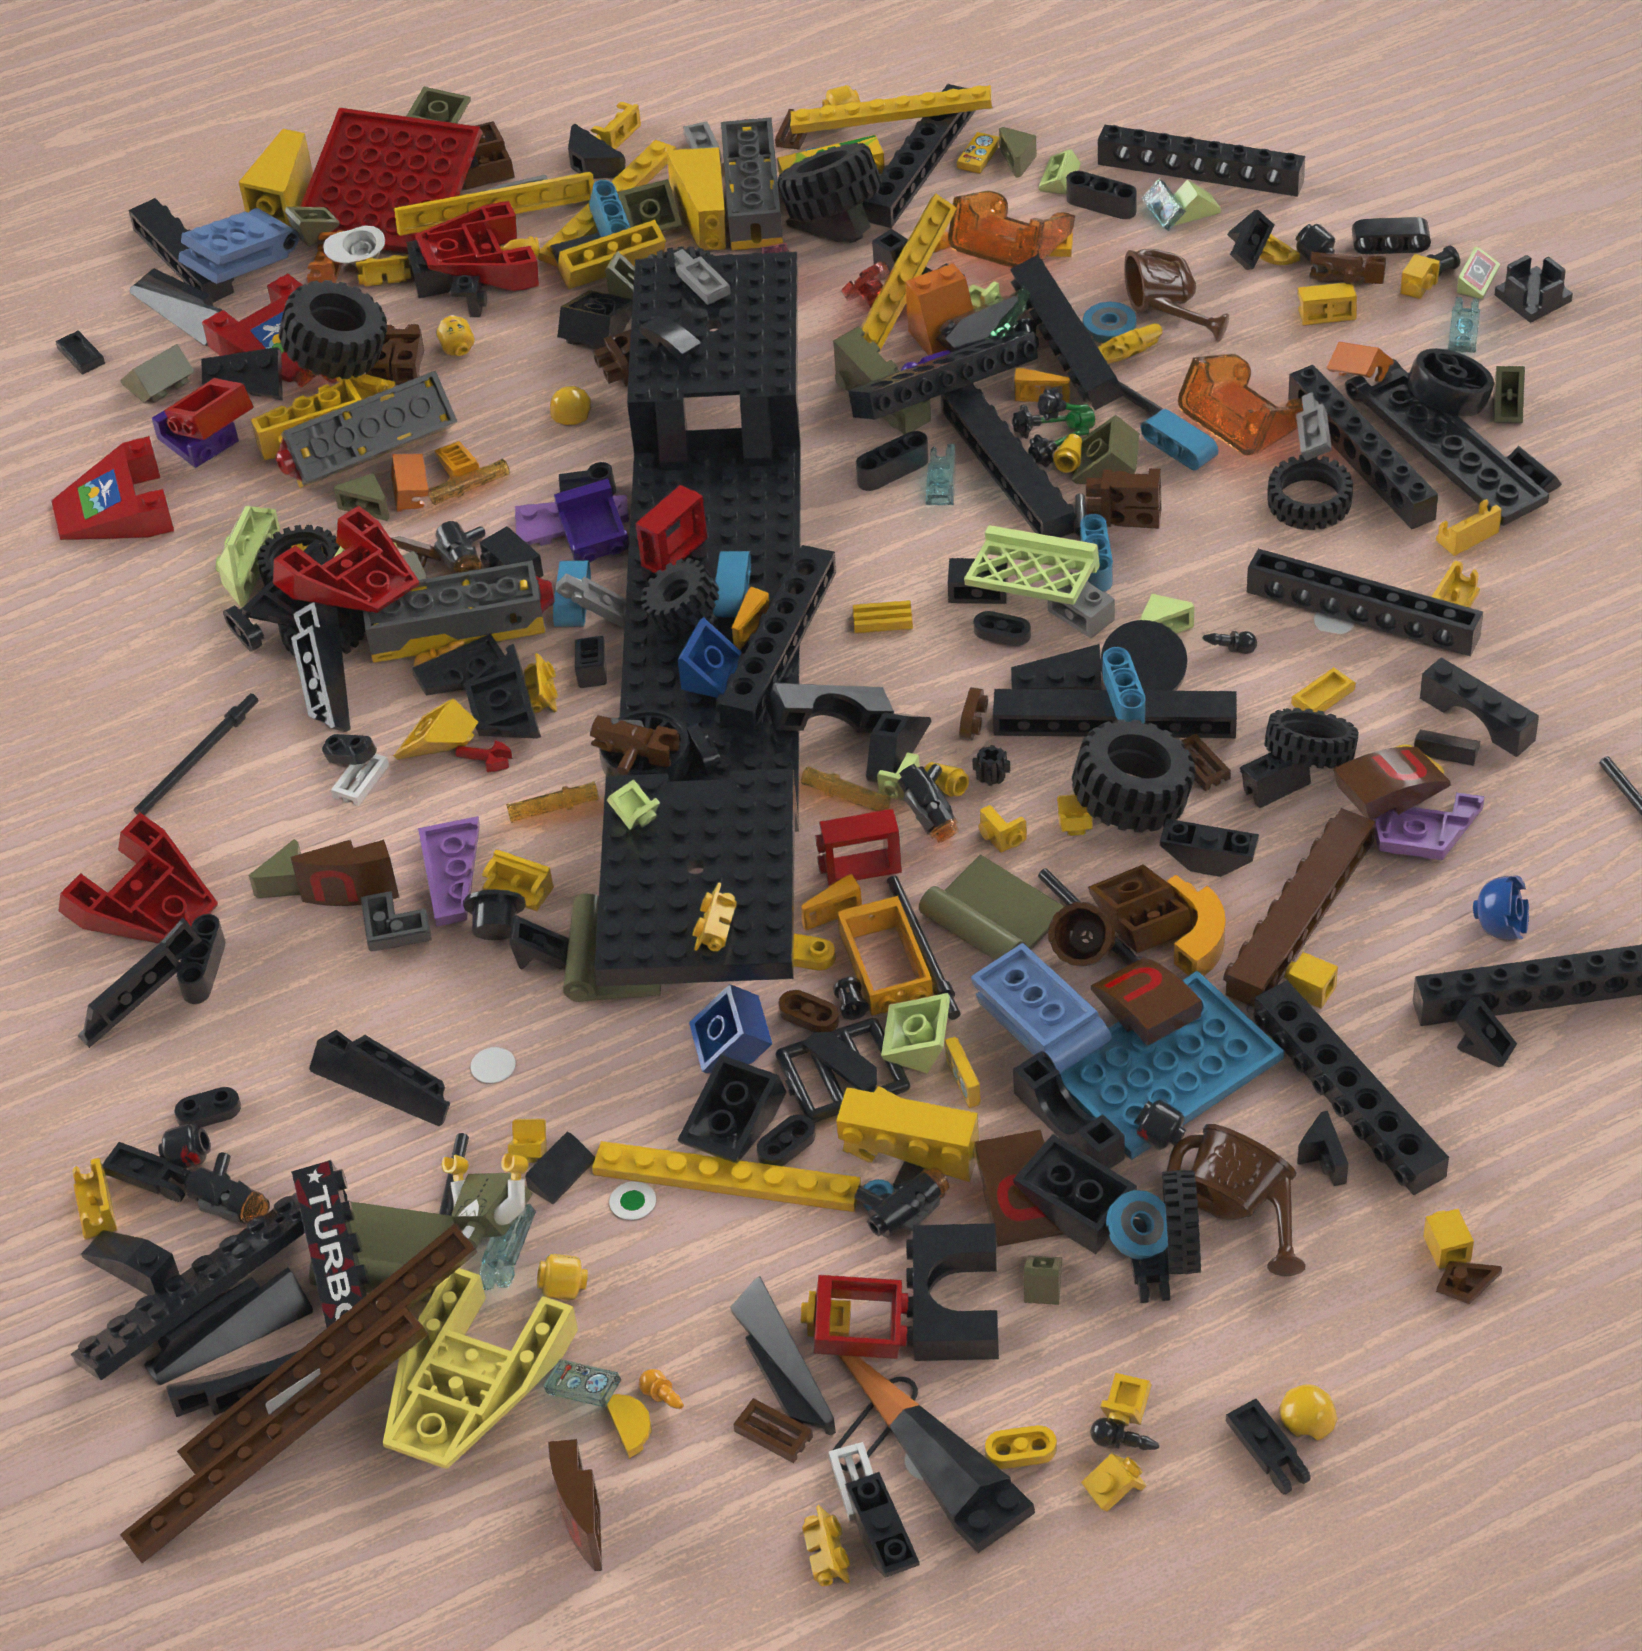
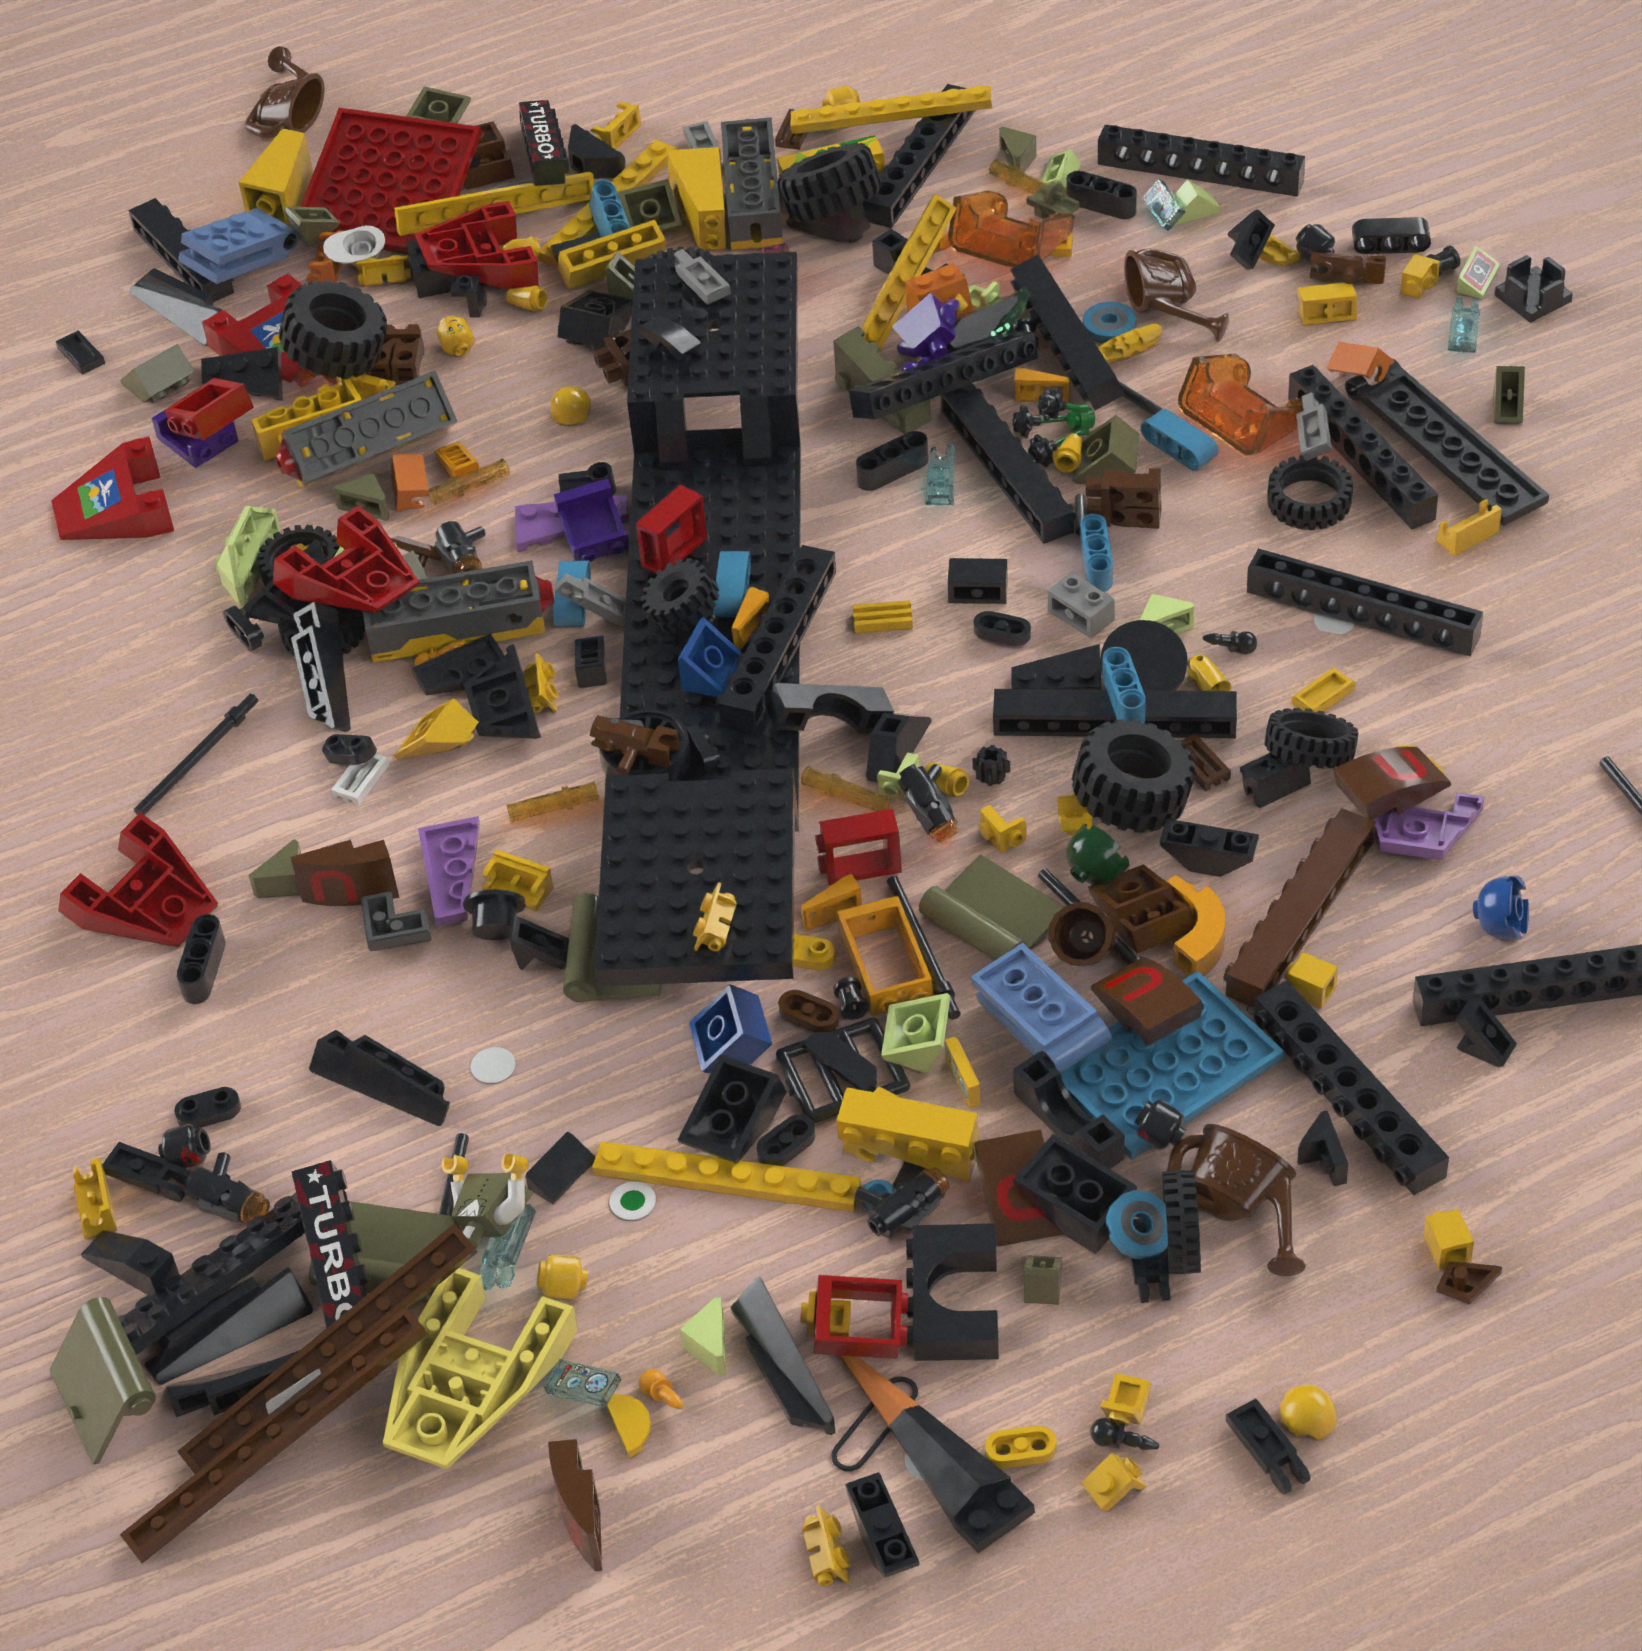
(100, 1376): none -> olive door
(138, 983): black wedge -> none
(287, 104): none -> reddish brown piece
(490, 756): red bar -> none
(508, 548): black brick -> none
(528, 1138): yellow bracket -> none
(529, 298): none -> yellow cone
(543, 142): none -> black brick
(633, 805): yellowish green bracket -> none
(705, 1336): none -> yellowish green slope
(763, 1439): reddish brown tile -> none
(847, 1453): white tile -> none
(867, 284): clear red tile -> none
(928, 327): none -> torso
(970, 719): reddish brown plate -> none
(978, 152): yellow tile -> none
(1015, 177): none -> clear yellow pin
(1035, 550): yellowish green fence -> none
(1051, 200): none -> olive hips
(1095, 856): none -> dark green cylinder
(1207, 674): none -> yellow piece
(1447, 747): black slope -> none
(1450, 382): black piece -> none
(1457, 587): yellow hinge -> none
(1507, 721): black arch -> none
(1534, 470): black slope -> none

